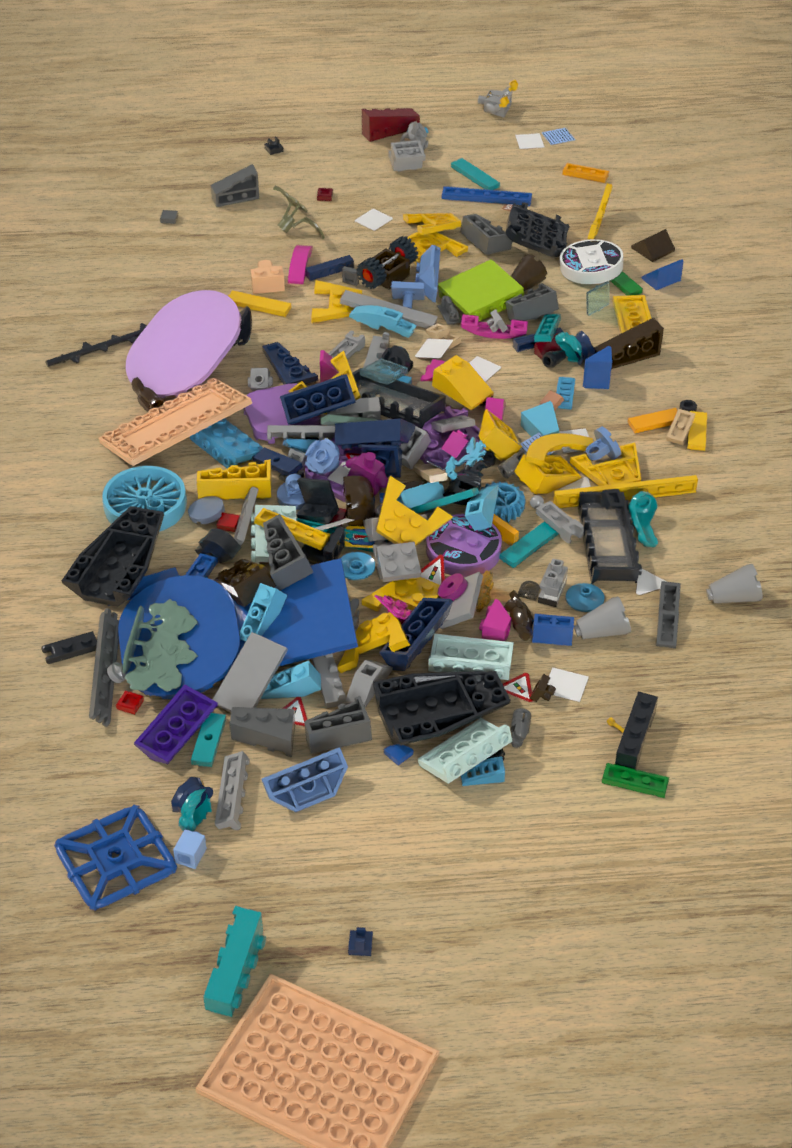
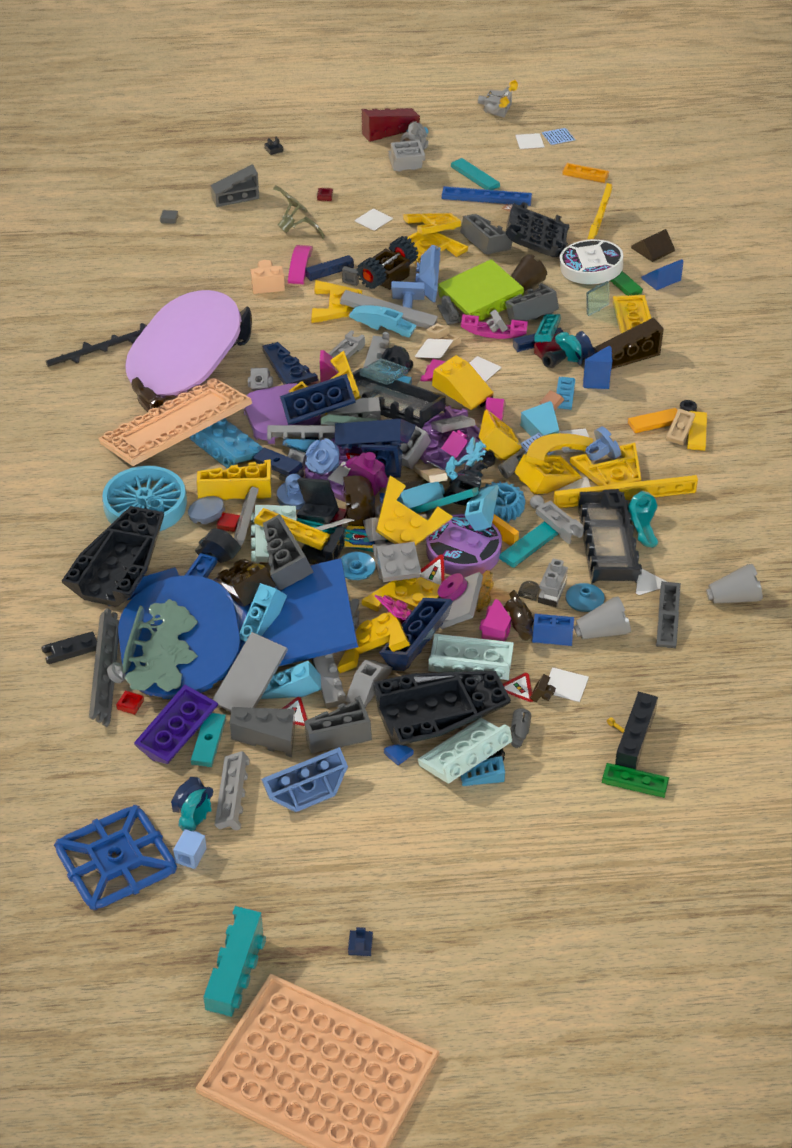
(260, 303): yellow tile -> none

